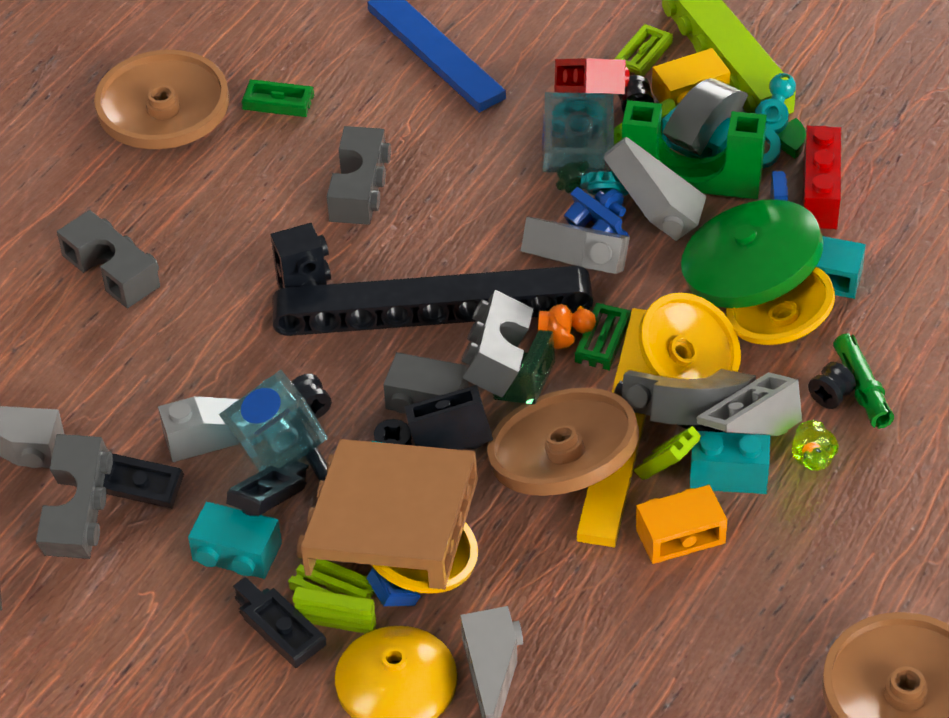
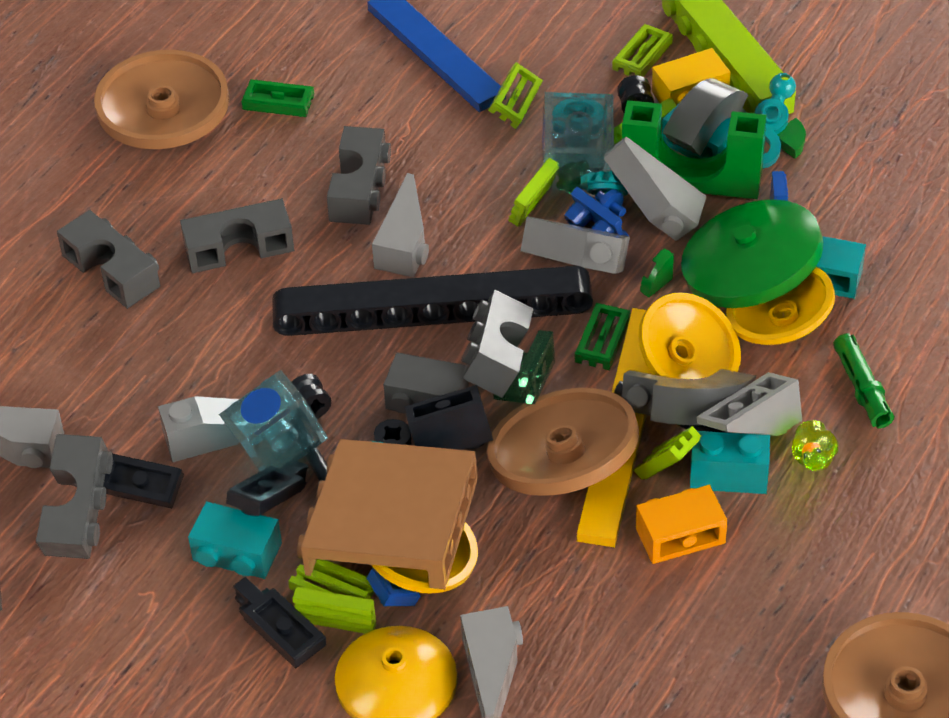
(260, 224): none -> dark grey arch
(300, 257): black brick -> none
(400, 240): none -> light grey slope
(506, 110): none -> lime tile
(534, 192): none -> lime tile
(561, 320): orange animal -> none
(591, 76): brick -> none
(660, 275): none -> green tile
(822, 174): red brick -> none
(832, 385): black wheel -> none

